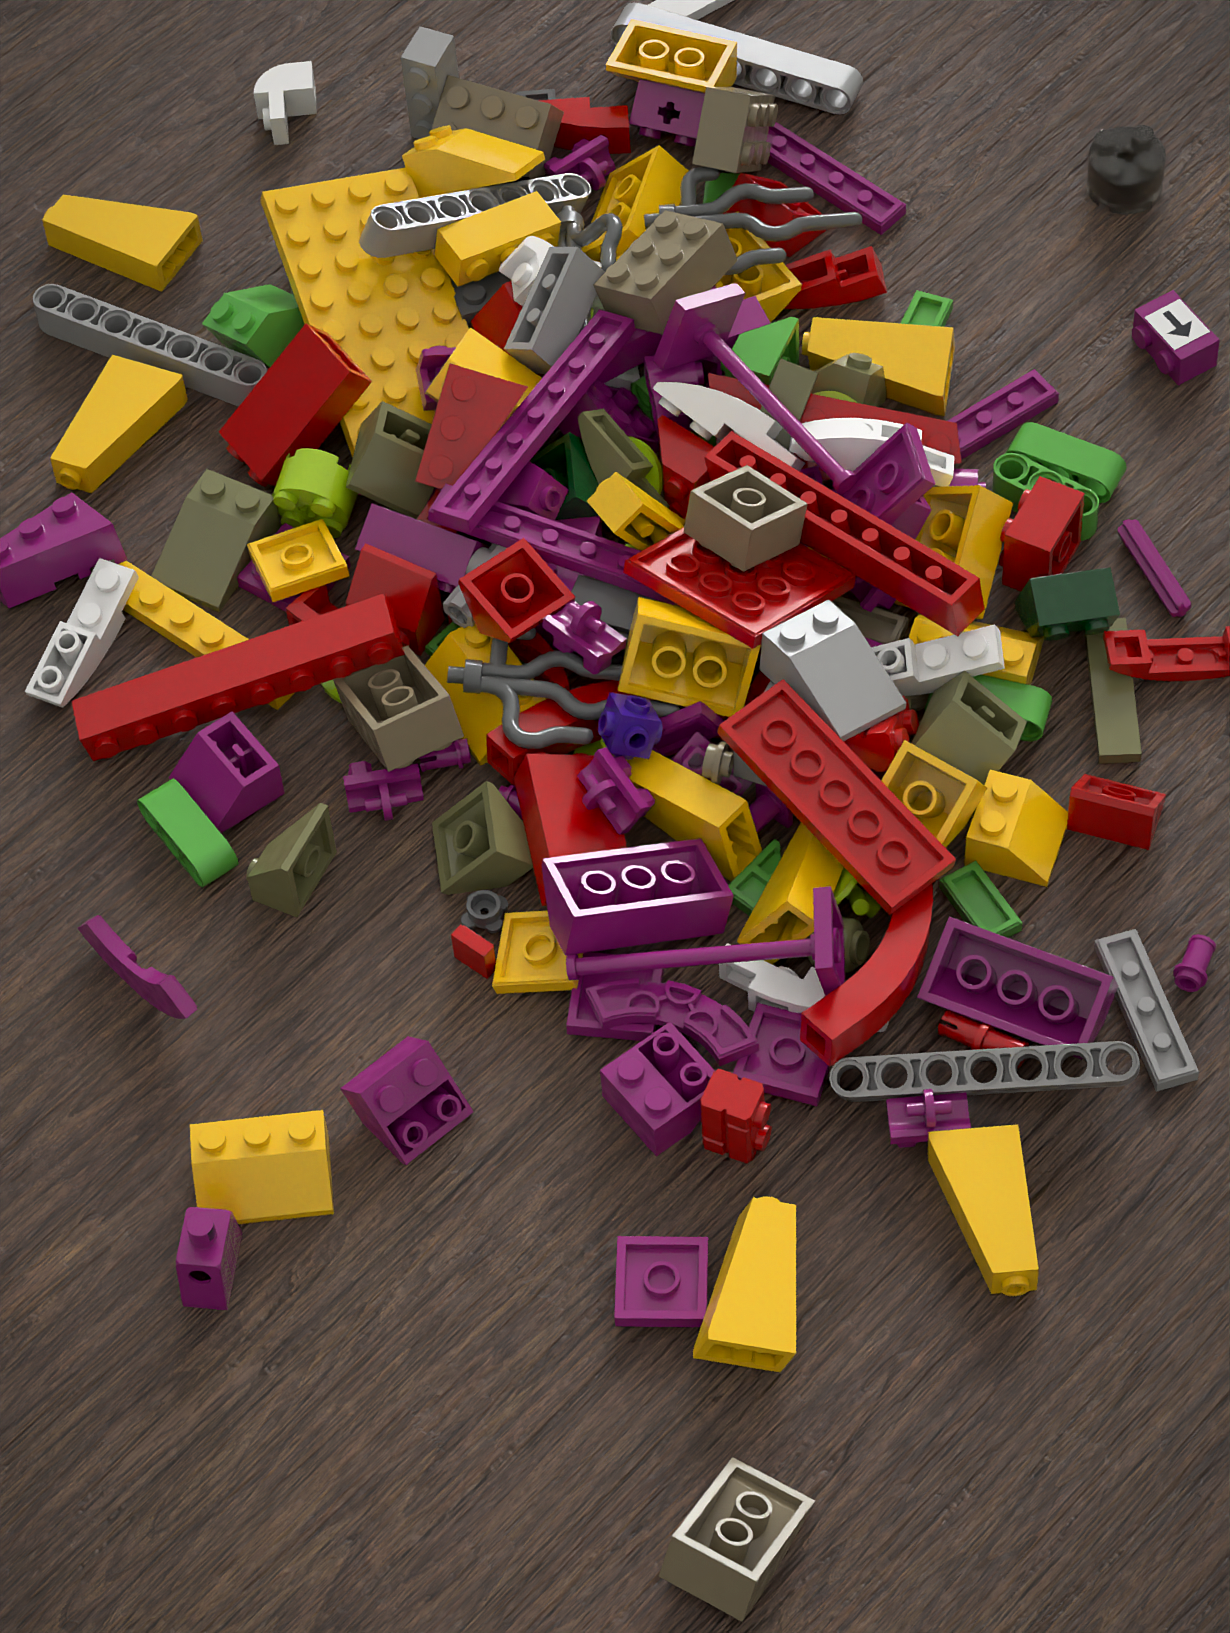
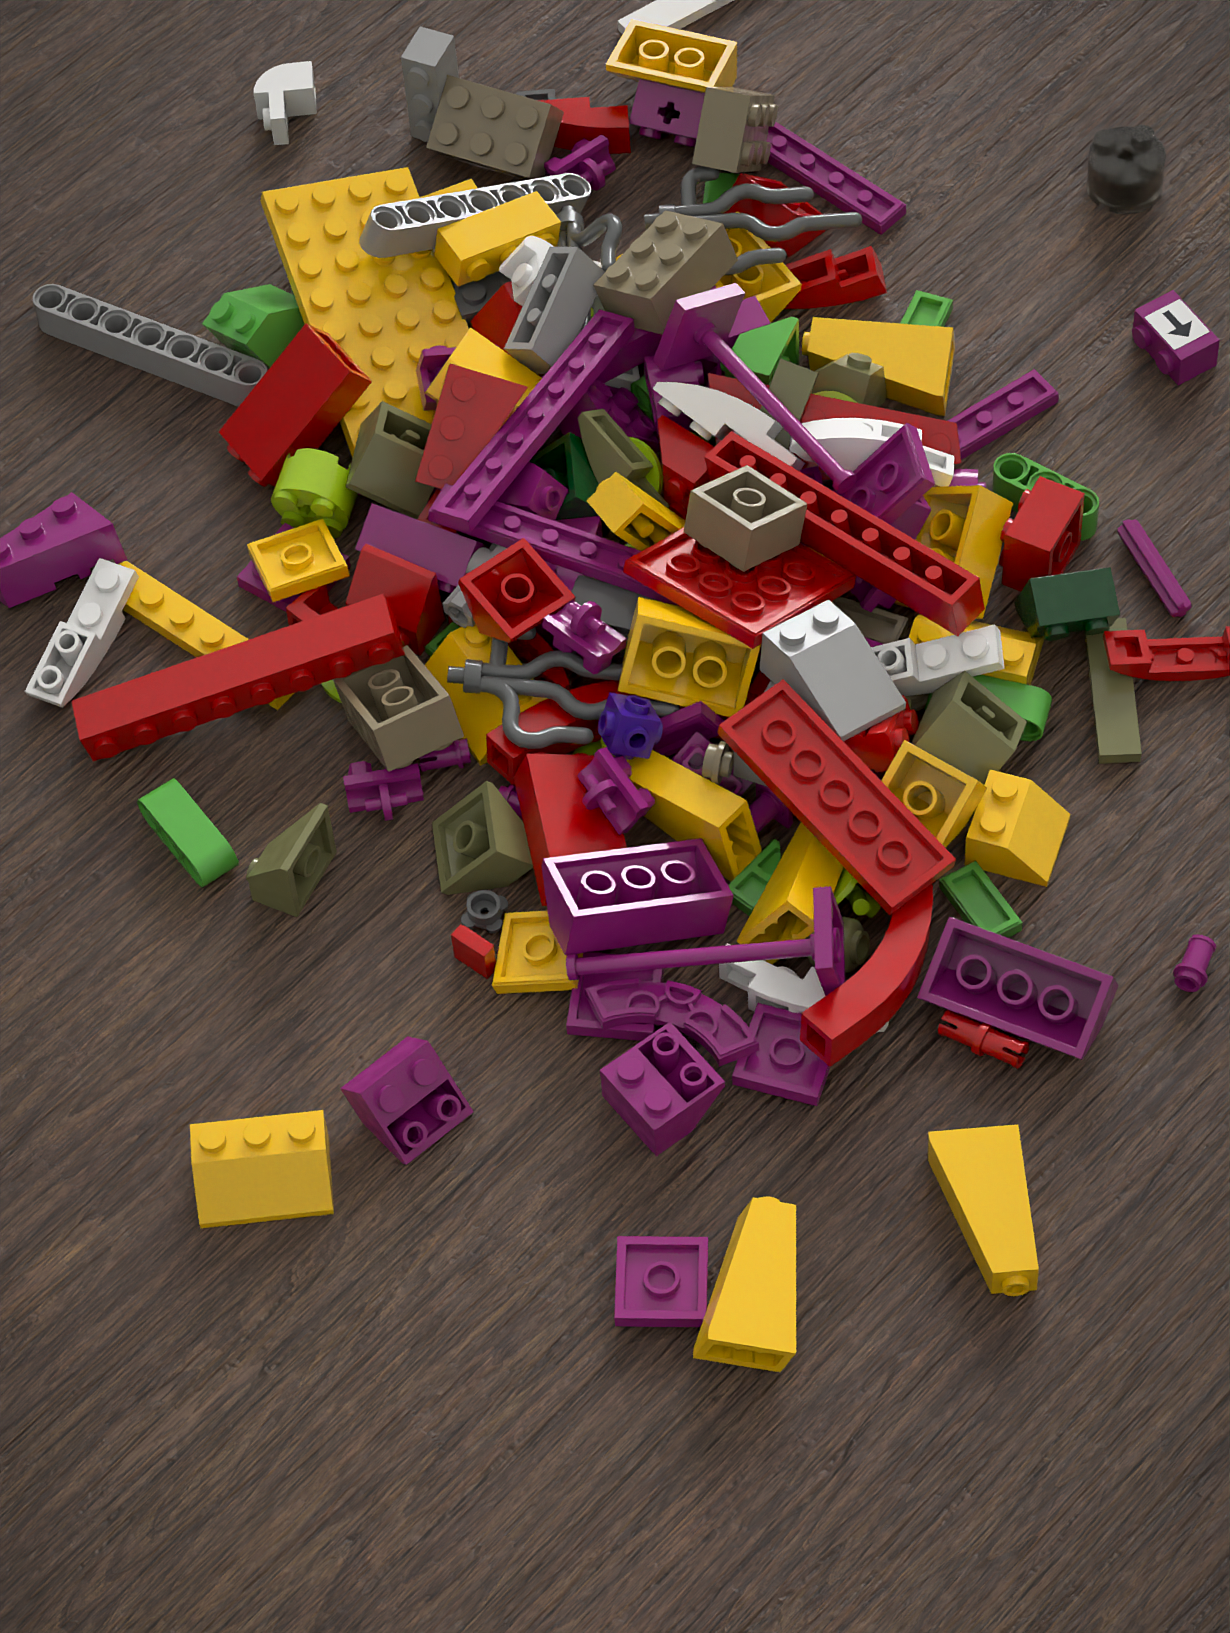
(115, 421): yellow slope -> none
(124, 237): yellow slope -> none
(155, 987): magenta tile -> none
(211, 1245): magenta torso -> none
(212, 538): olive slope -> none
(228, 772): magenta slope -> none
(465, 161): yellow slope -> none
(637, 191): yellow slope -> none
(734, 1116): red brick -> none
(735, 1538): dark tan slope -> none
(764, 64): beam -> none
(916, 1116): magenta hips -> none
(1005, 1081): light grey beam -> none
(1071, 457): bright green beam -> none
(1114, 811): red slope -> none
(1146, 1010): light grey tile -> none

